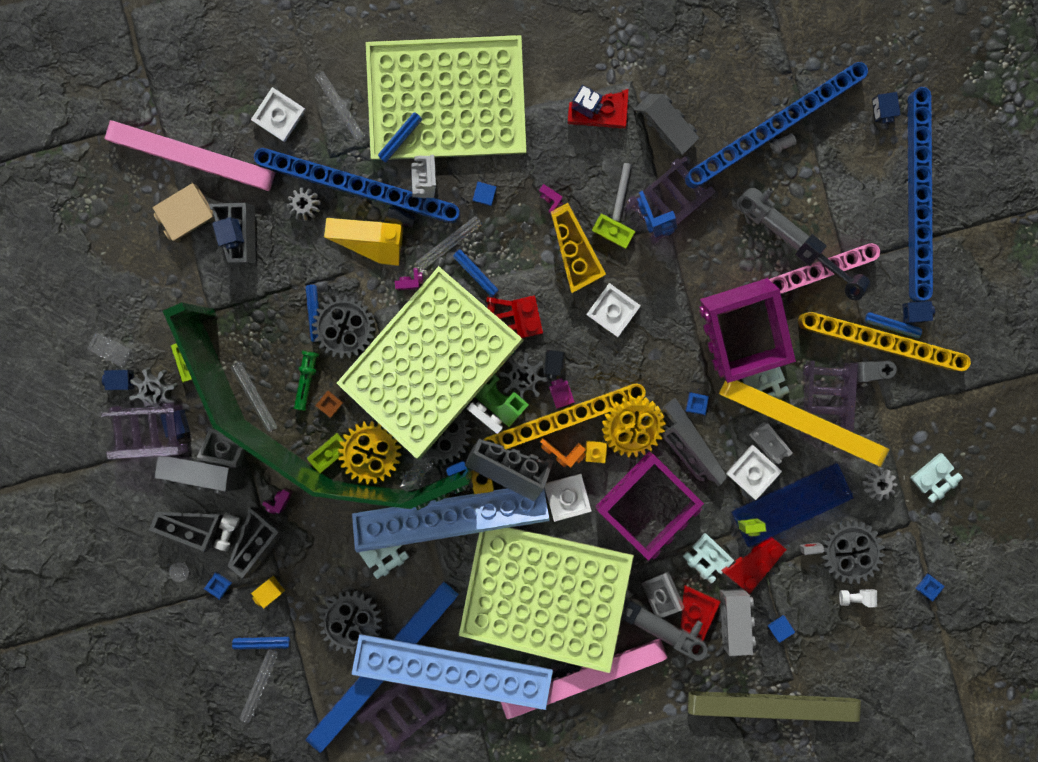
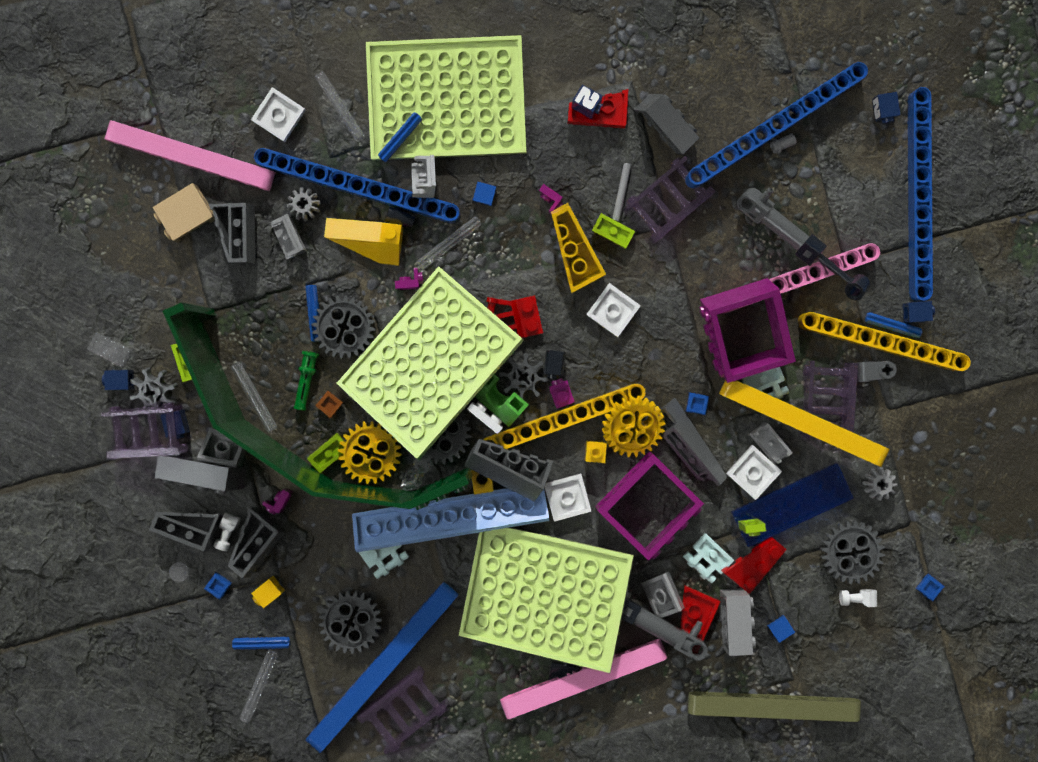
(228, 233): dark blue brick -> none
(288, 236): none -> light grey hinge
(452, 671): light blue plate -> none
(456, 468): blue tile -> none
(474, 271): blue axle -> none
(575, 455): orange bracket -> none
(660, 225): blue bracket -> none
(812, 548): light grey tile -> none
(932, 473): light aqua plate -> none

